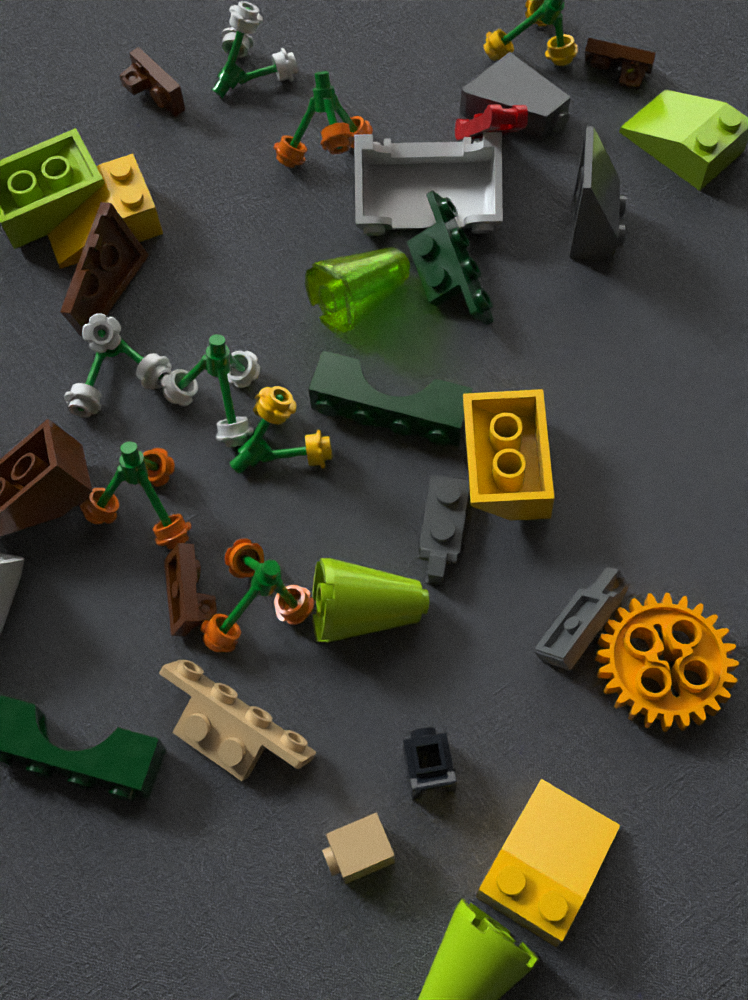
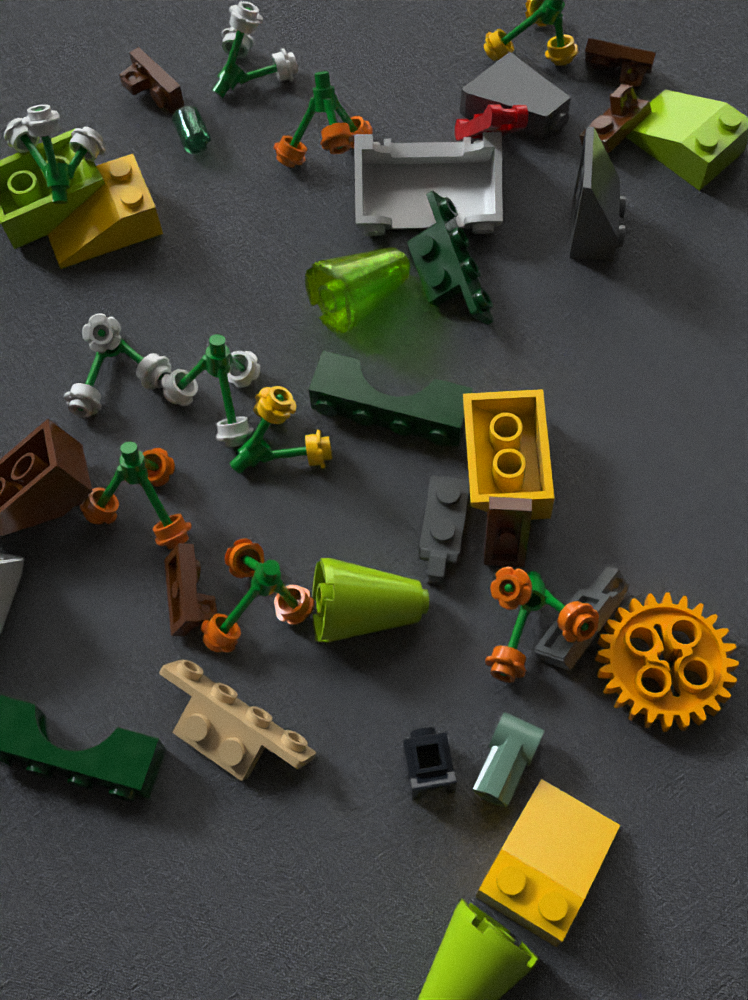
(41, 121): none -> plant
(104, 268): reddish brown wing -> none
(191, 129): none -> clear green piece
(358, 849): tan brick -> none
(507, 531): none -> reddish brown hinge
(510, 752): none -> sand green piece
(517, 588): none -> orange plant
(620, 118): none -> reddish brown hinge

